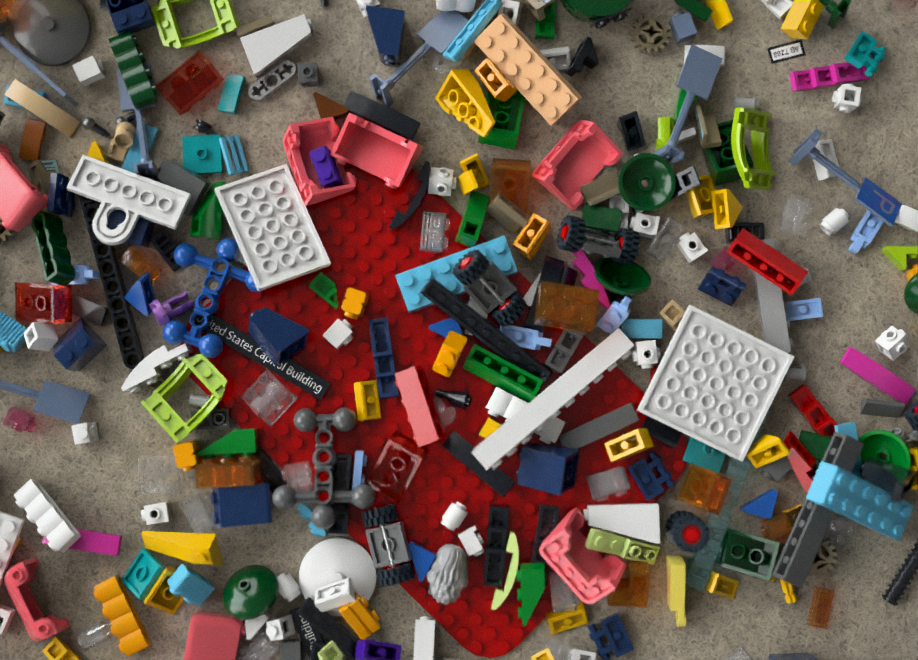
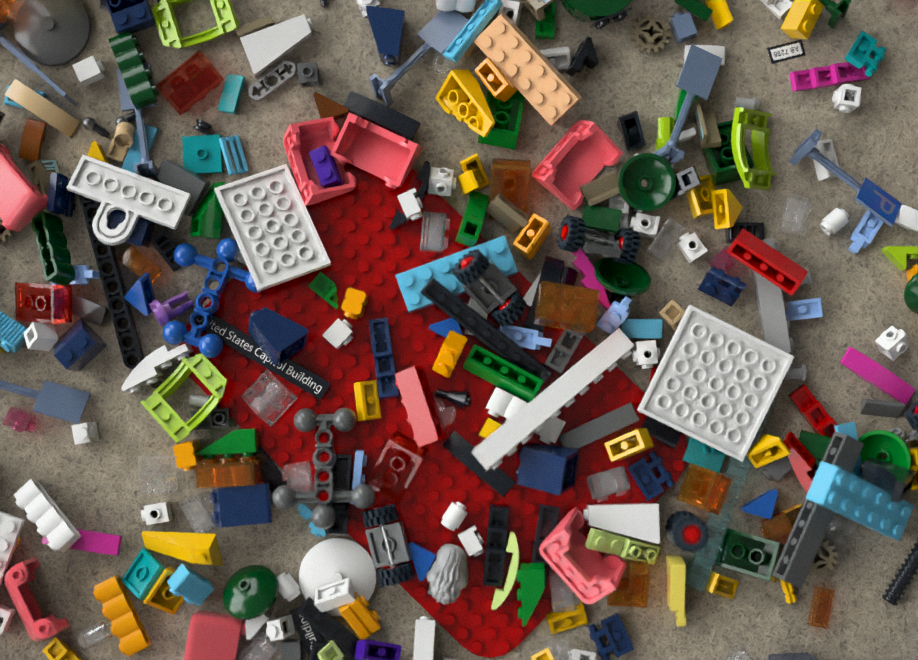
(410, 204): none -> white brick

